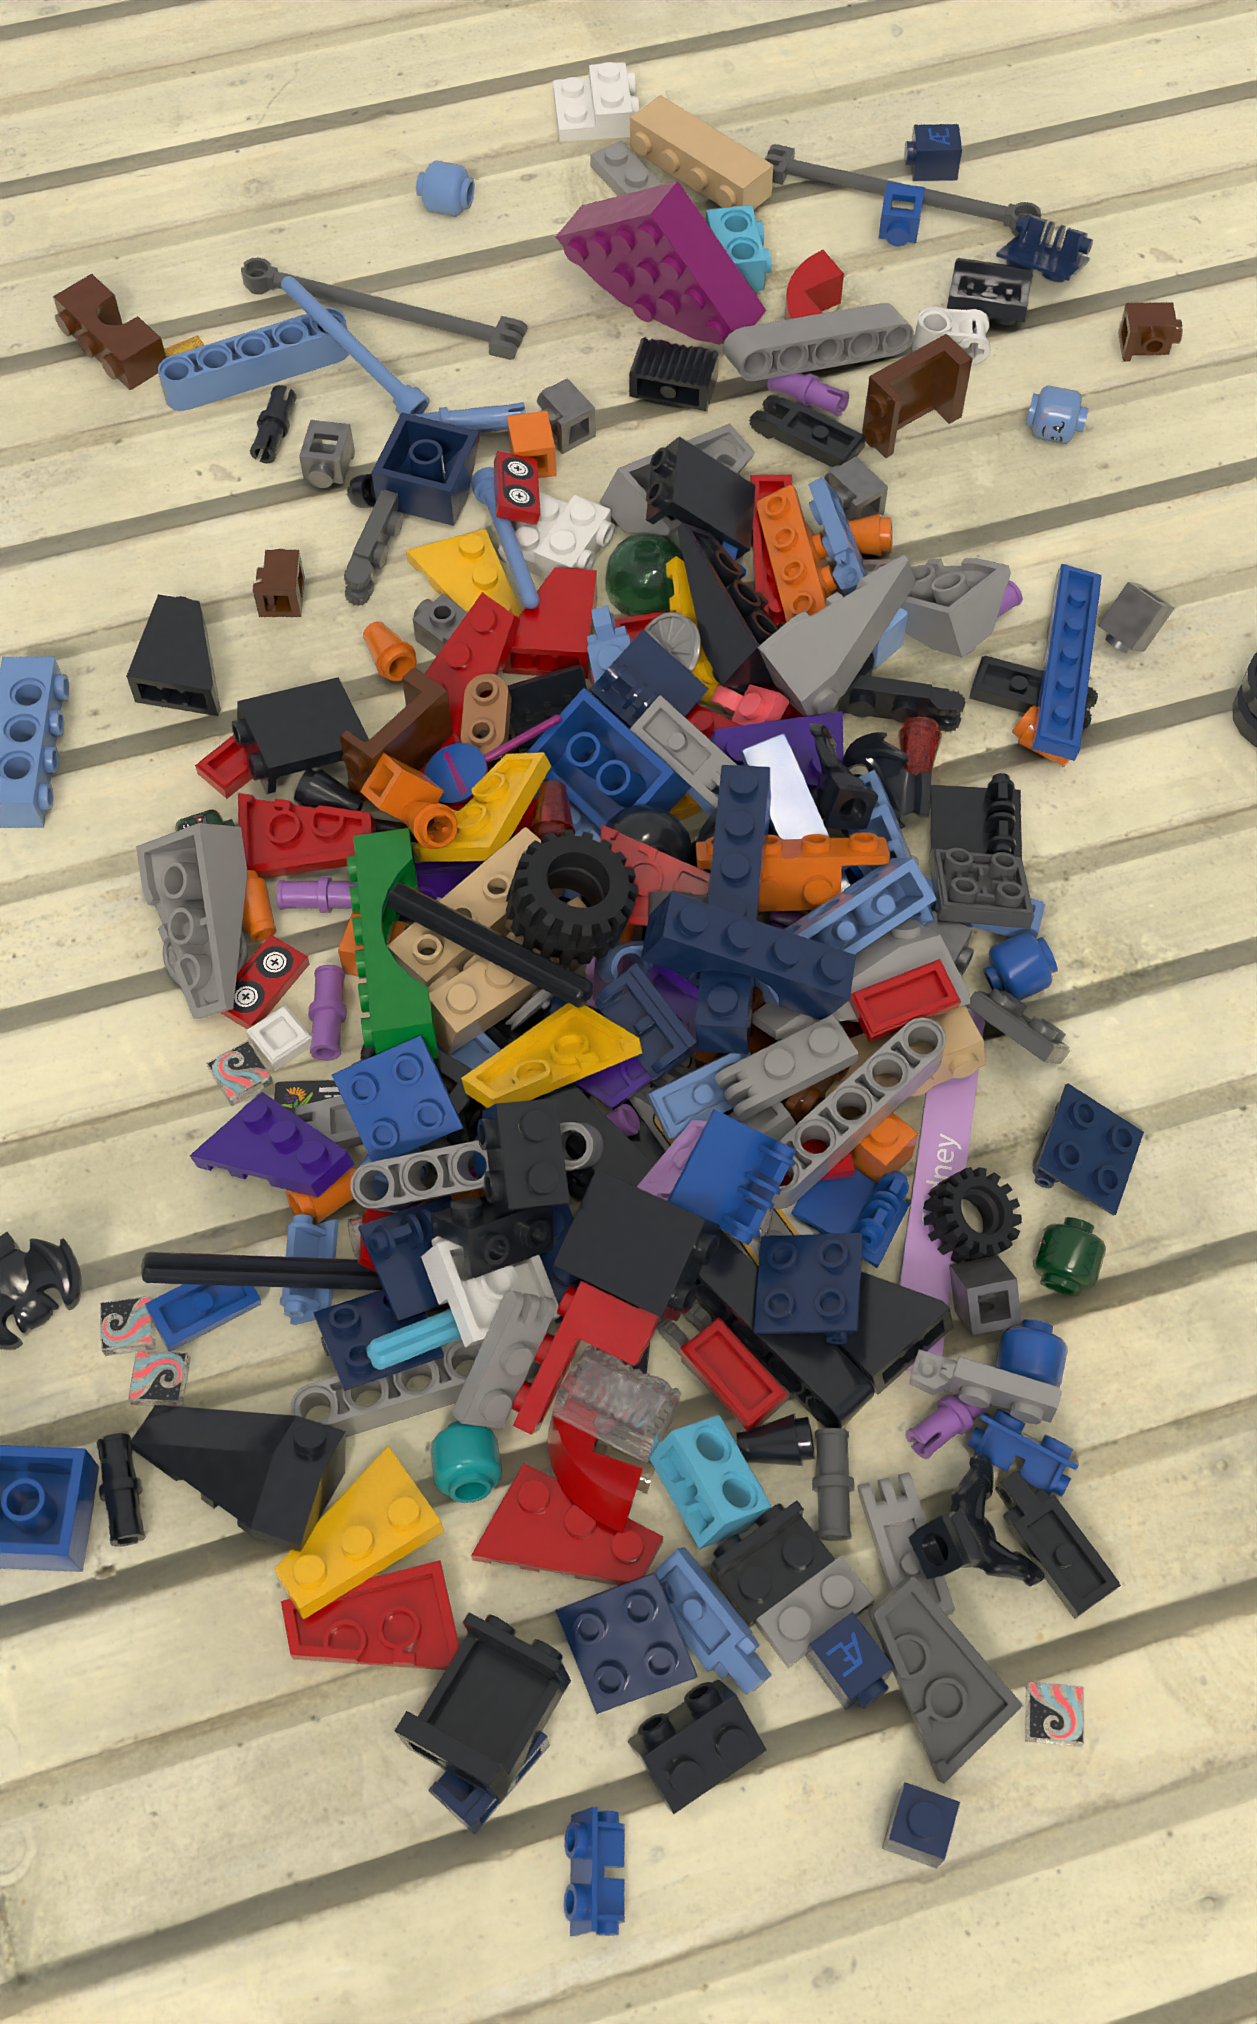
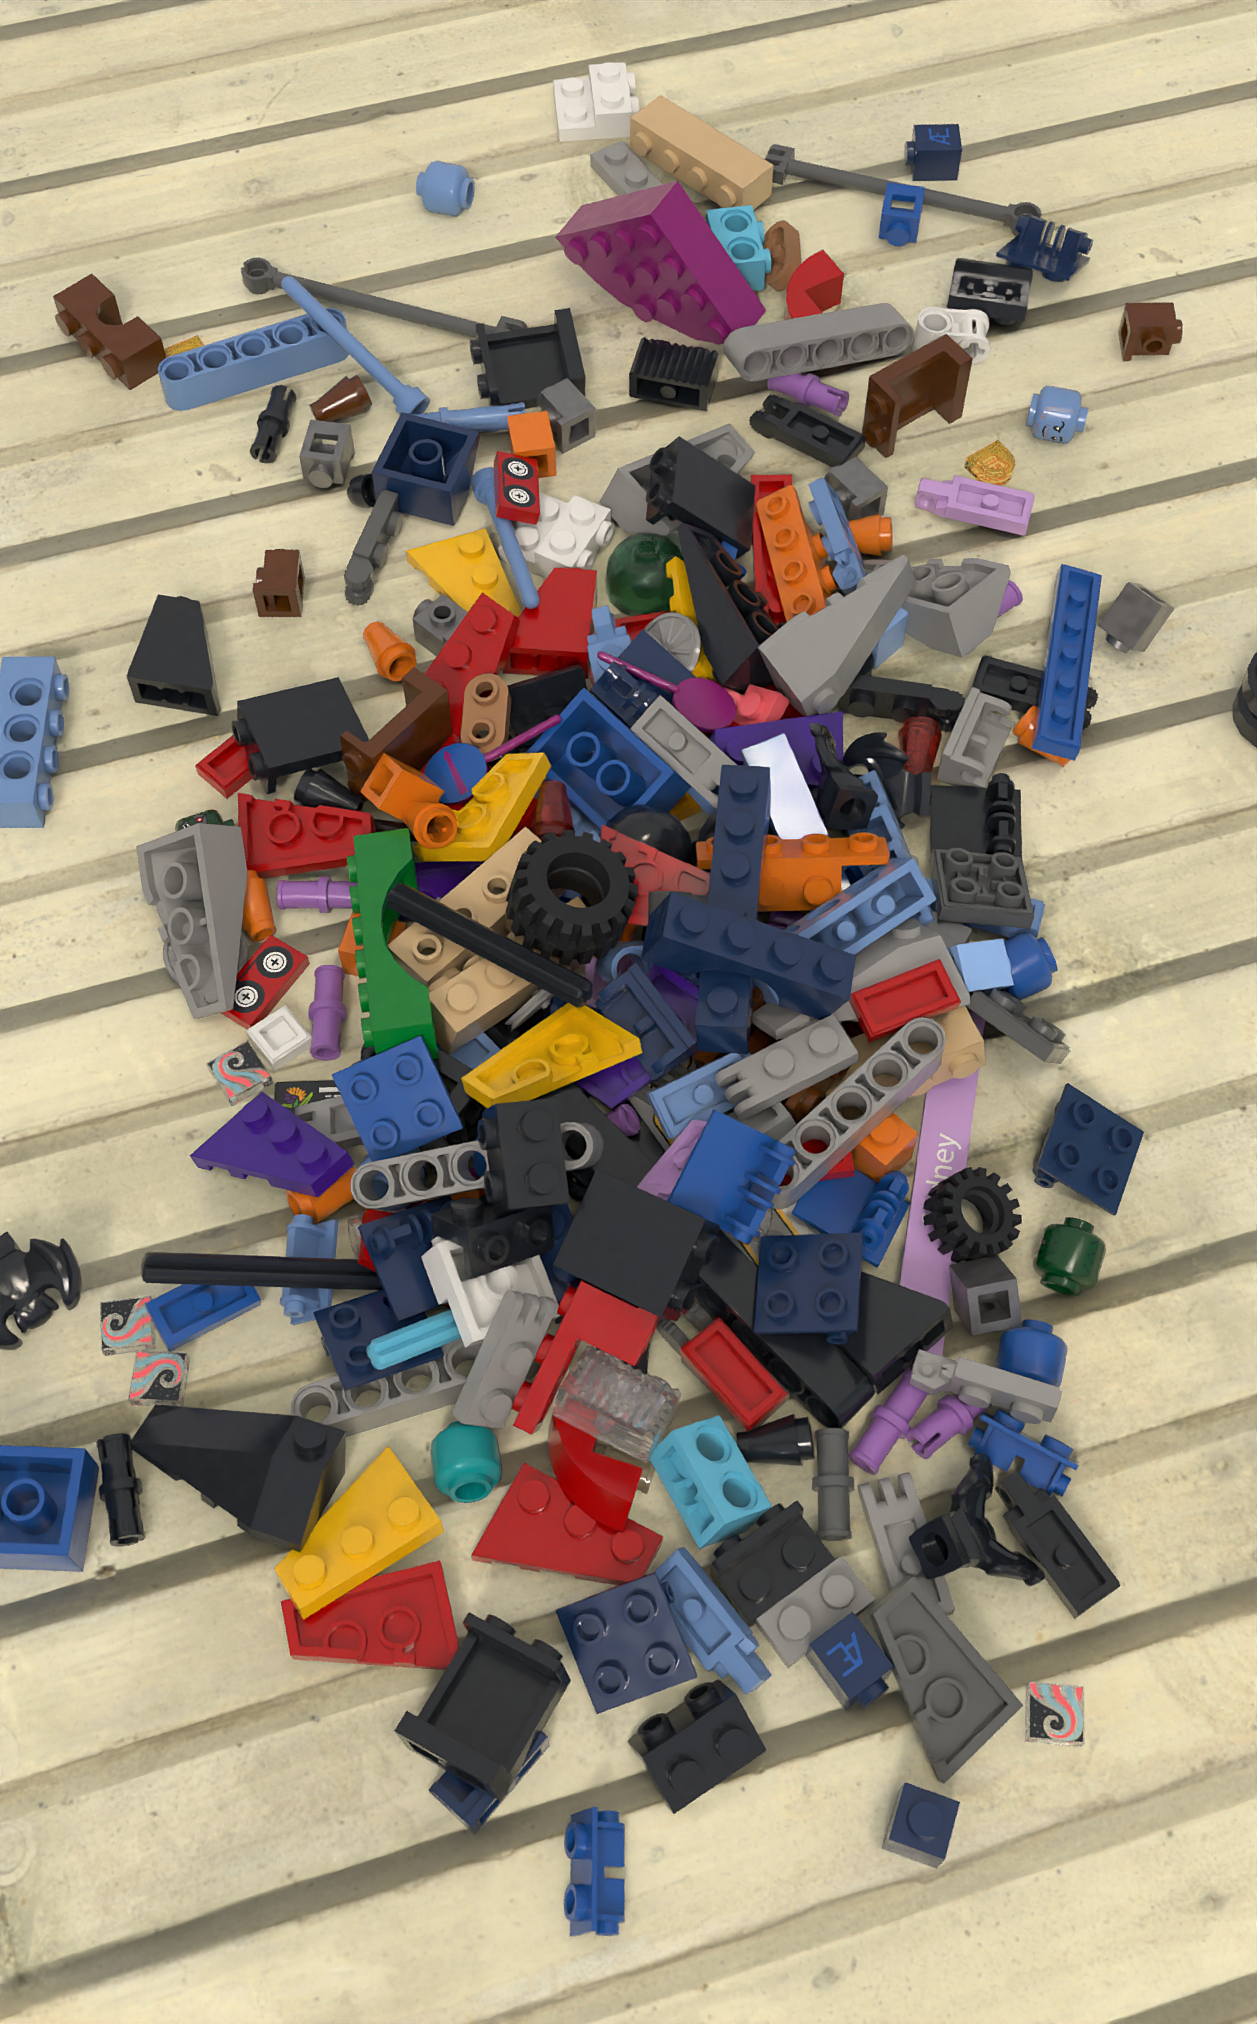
(342, 401): none -> reddish brown cone
(527, 360): none -> black panel
(697, 699): none -> magenta piece
(785, 254): none -> medium nougat plate
(888, 1425): none -> medium lavender pin
(975, 741): none -> light grey hinge
(977, 503): none -> lavender hinge
(983, 965): none -> light blue brick
(992, 464): none -> clear yellow tile

